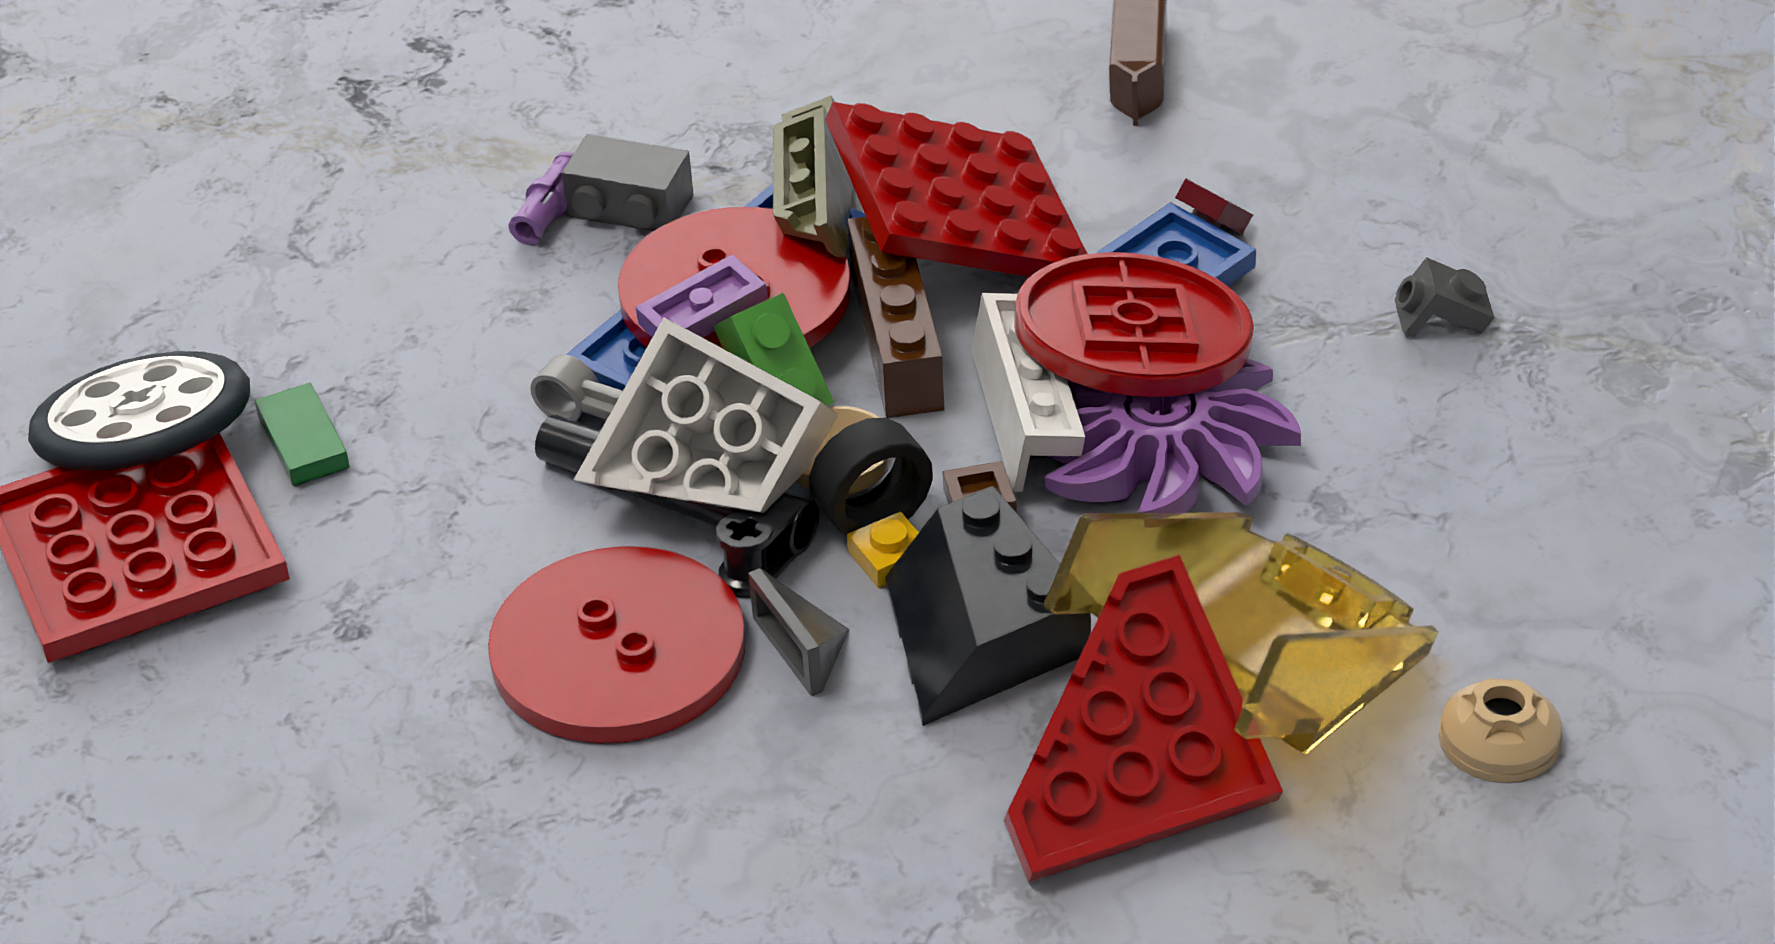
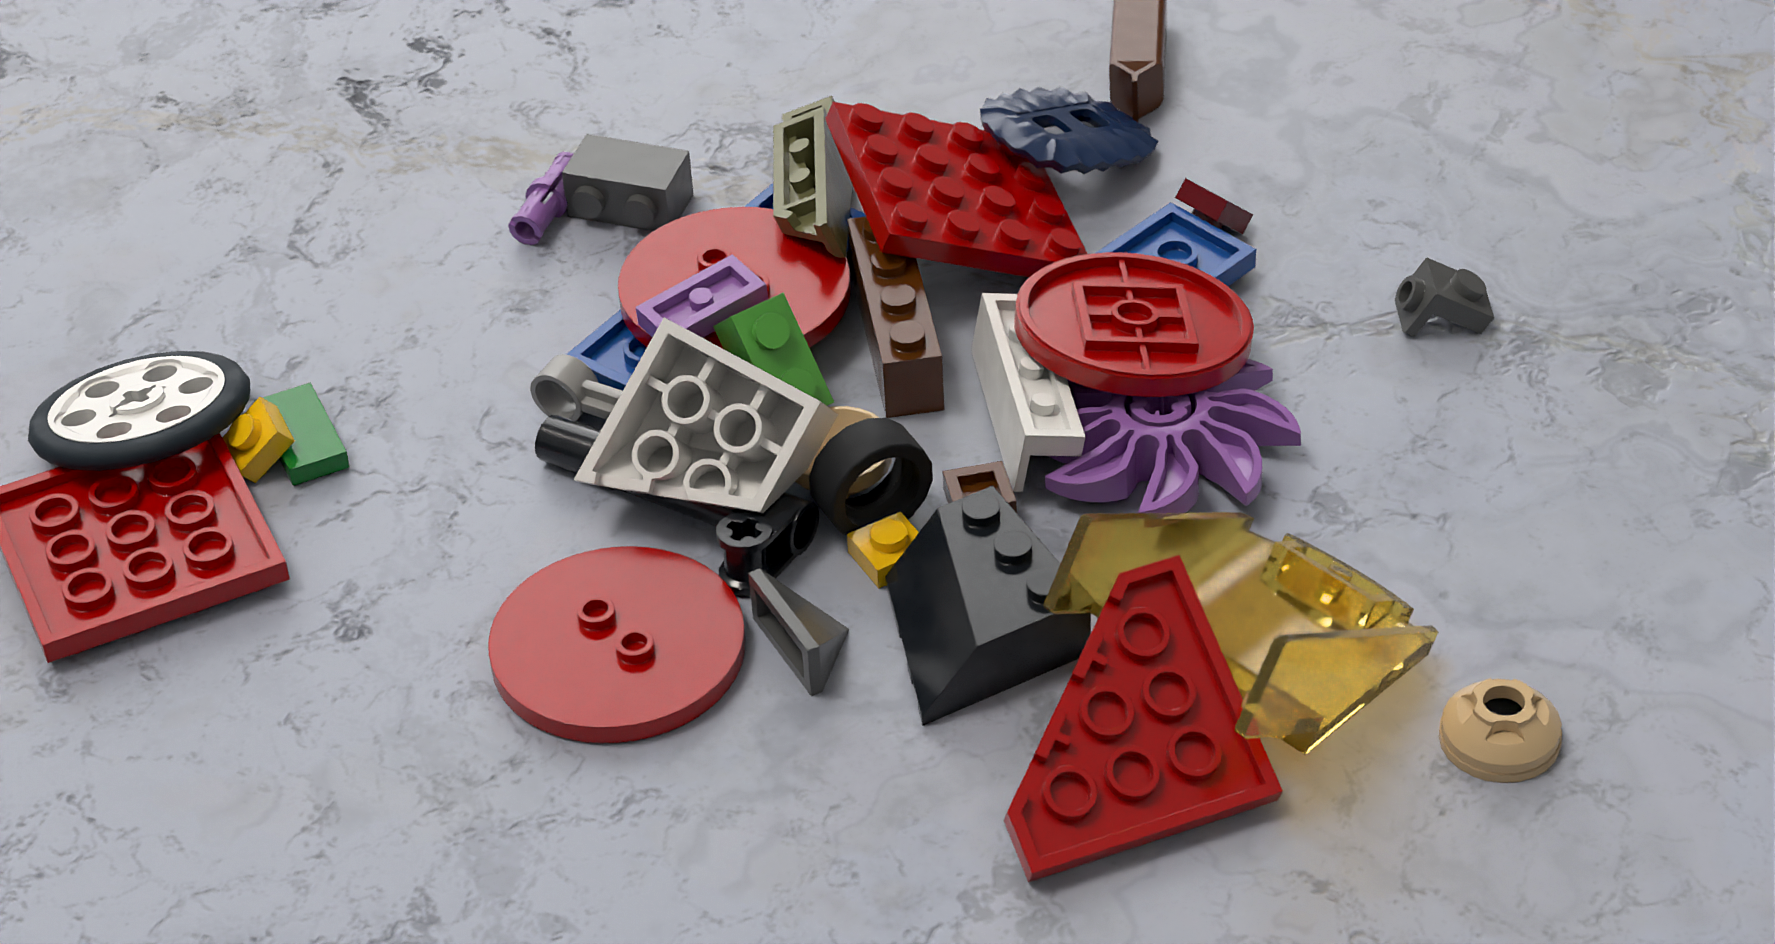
(258, 439): none -> yellow plate
(1020, 120): none -> dark blue piece

